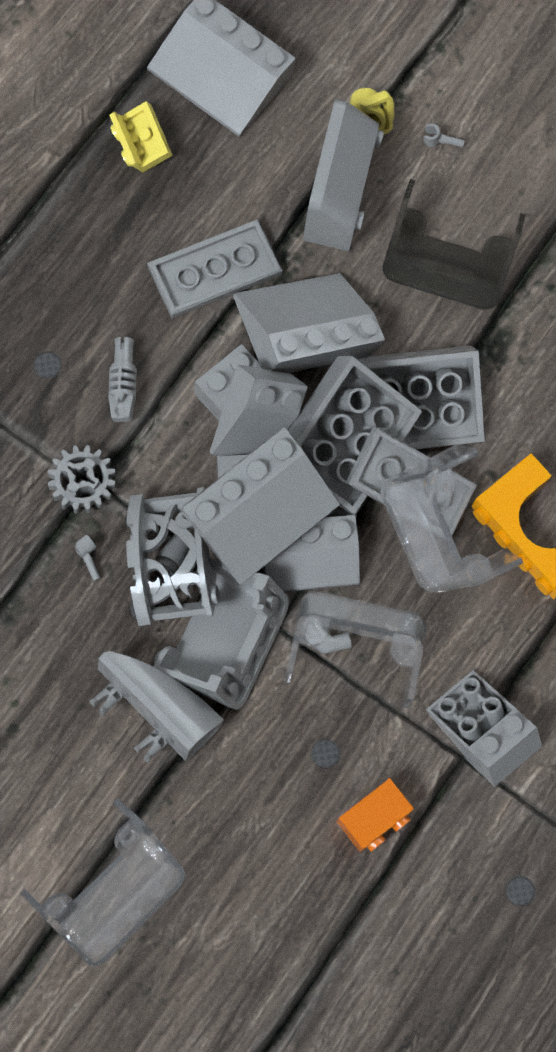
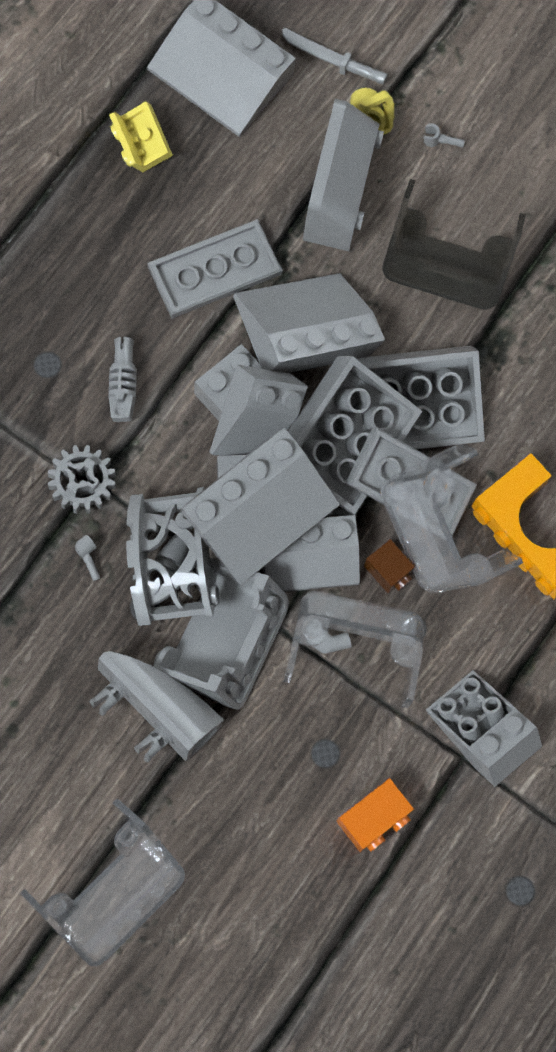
(344, 62): none -> light grey sword
(390, 567): none -> reddish brown brick

